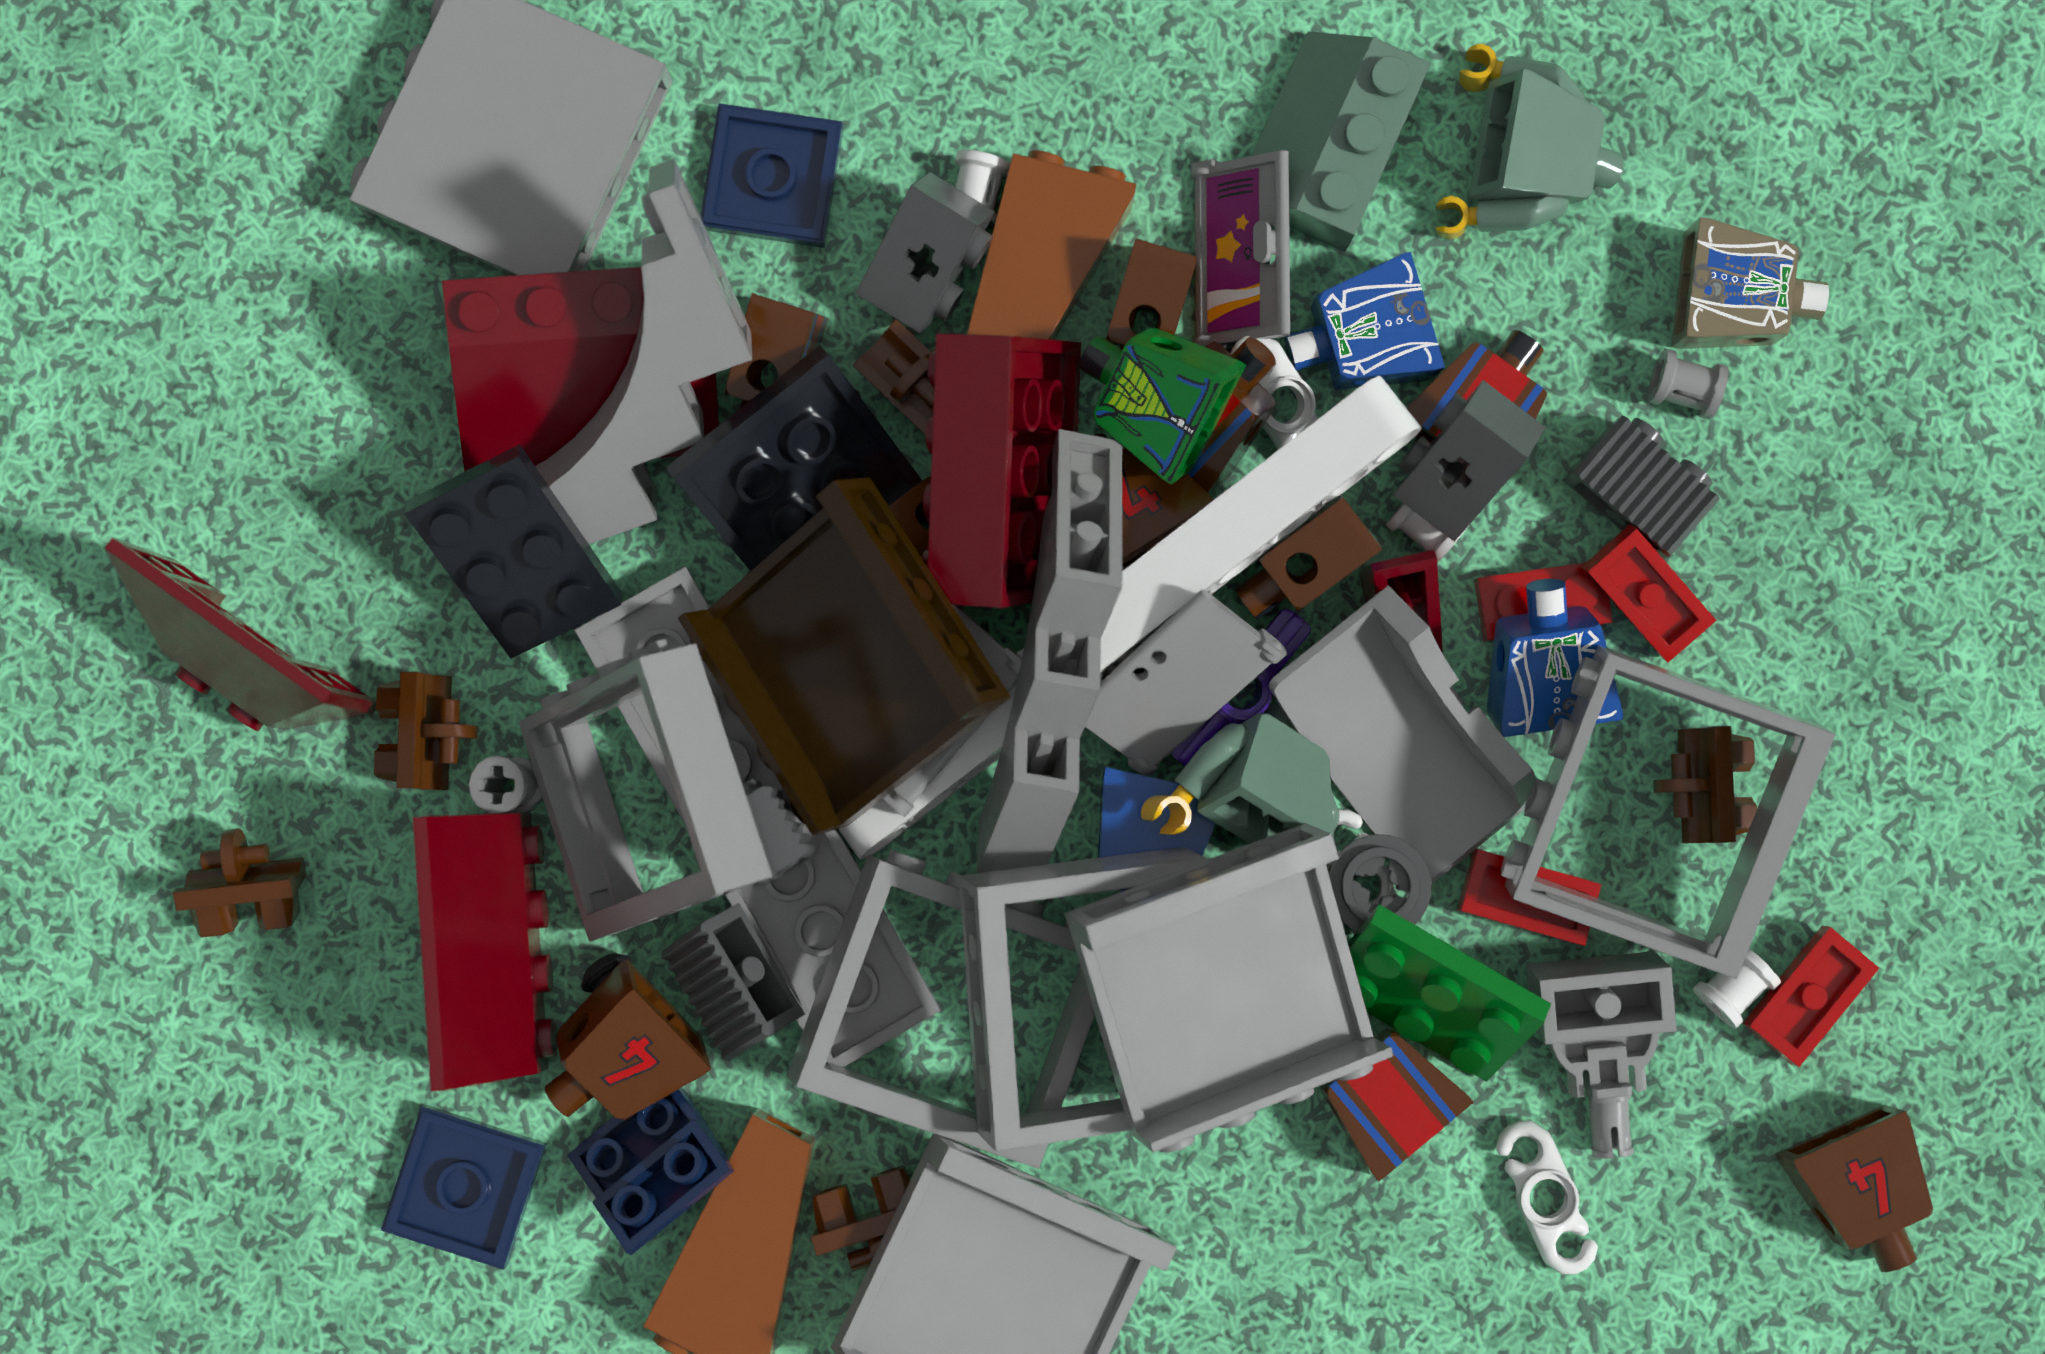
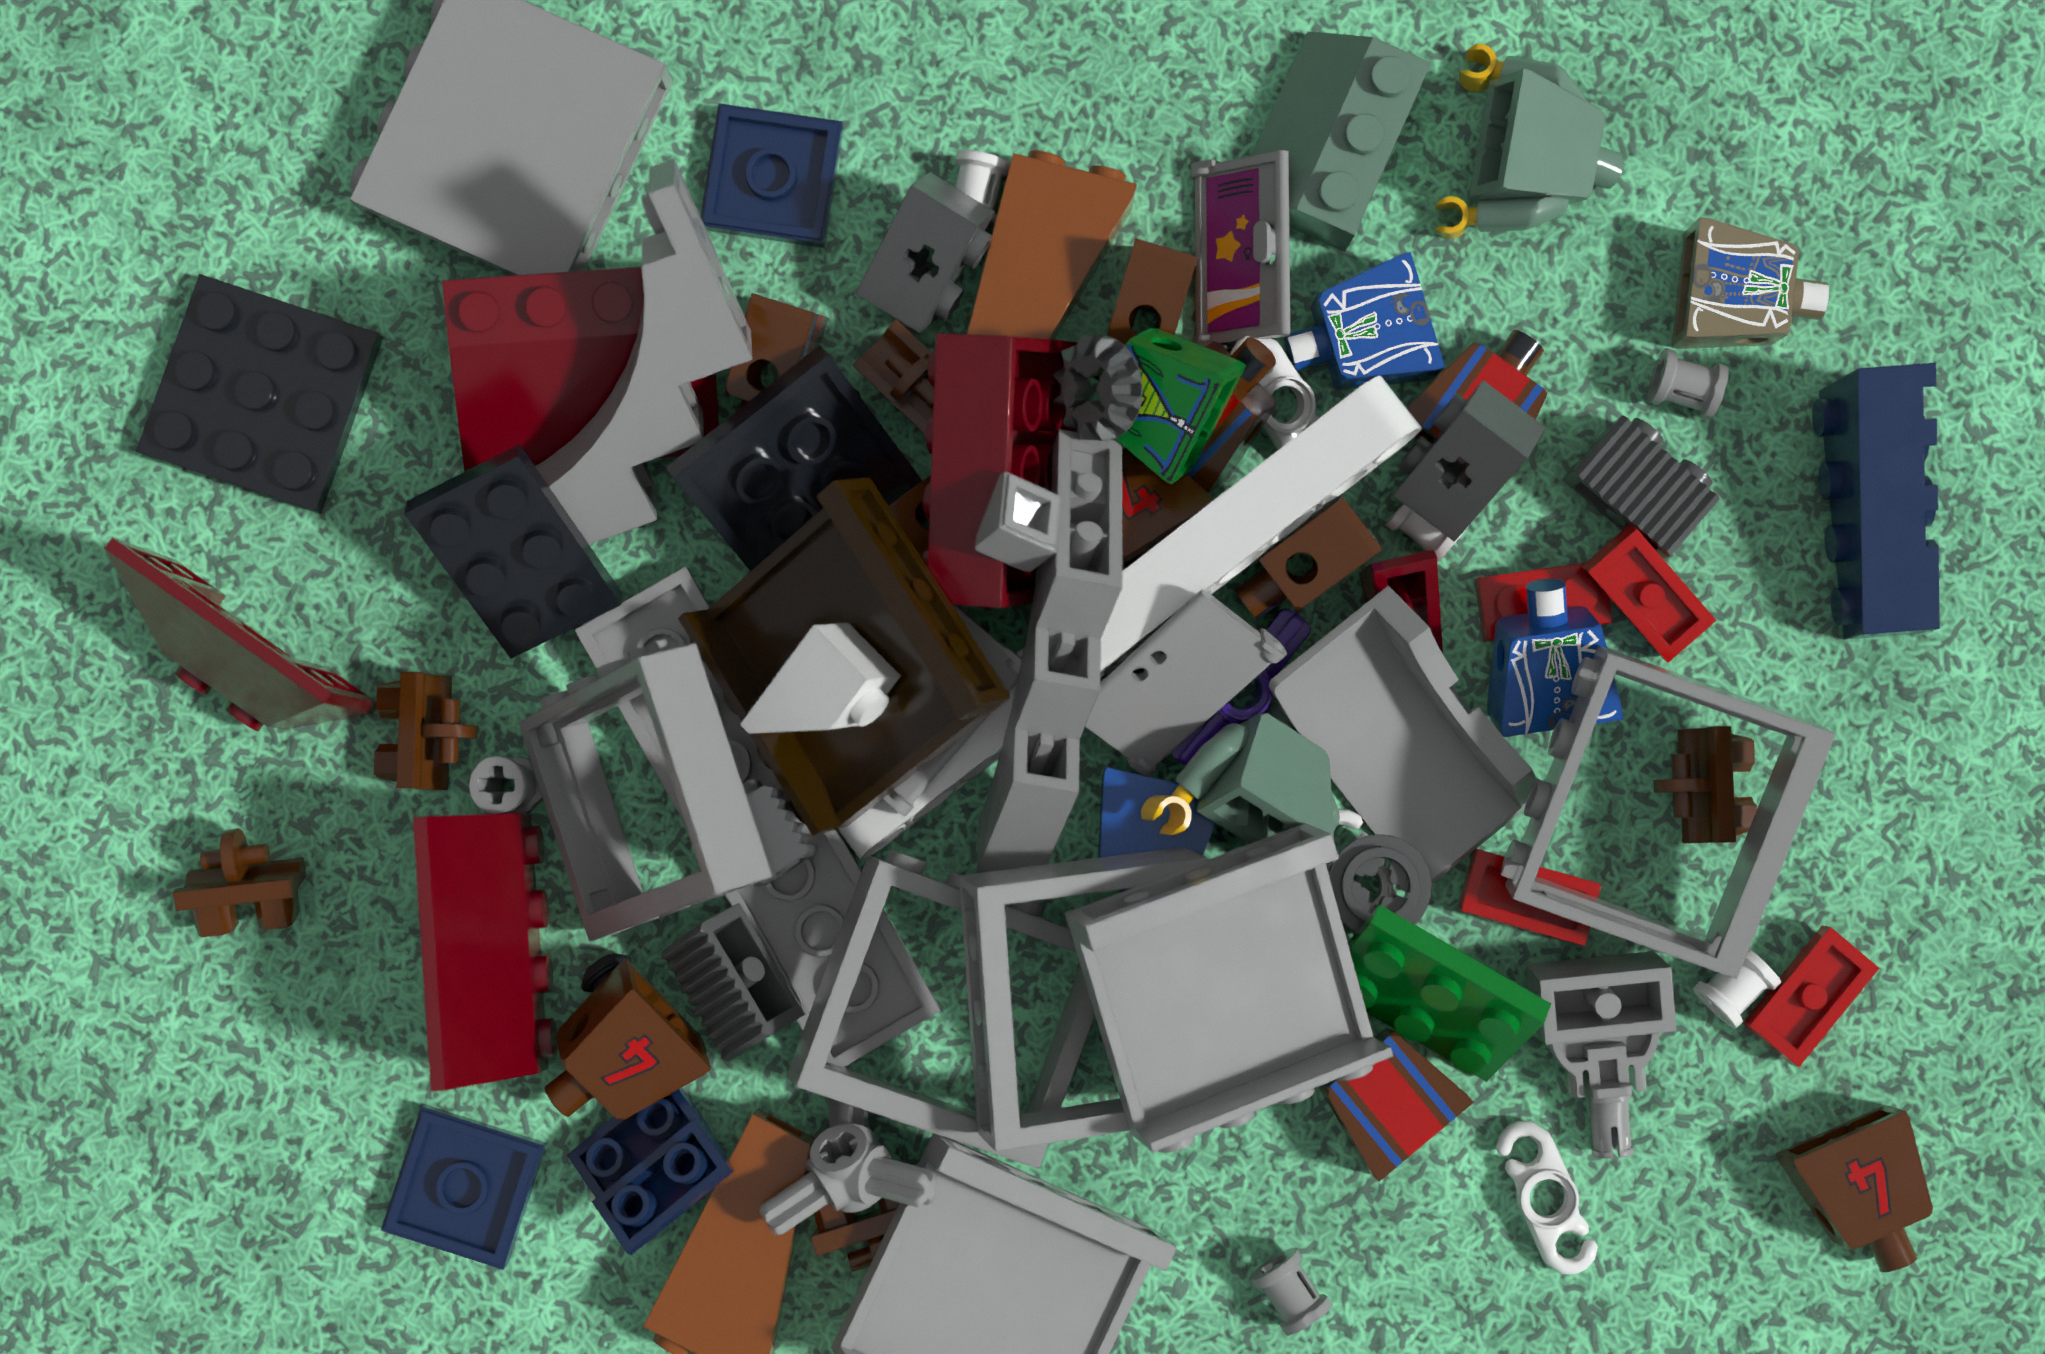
(260, 393): none -> black plate
(825, 685): none -> white slope
(848, 1174): none -> light grey bush
(1020, 523): none -> light grey slope
(1118, 388): none -> dark grey gear
(1290, 1291): none -> light grey bush
(1880, 500): none -> dark blue wedge

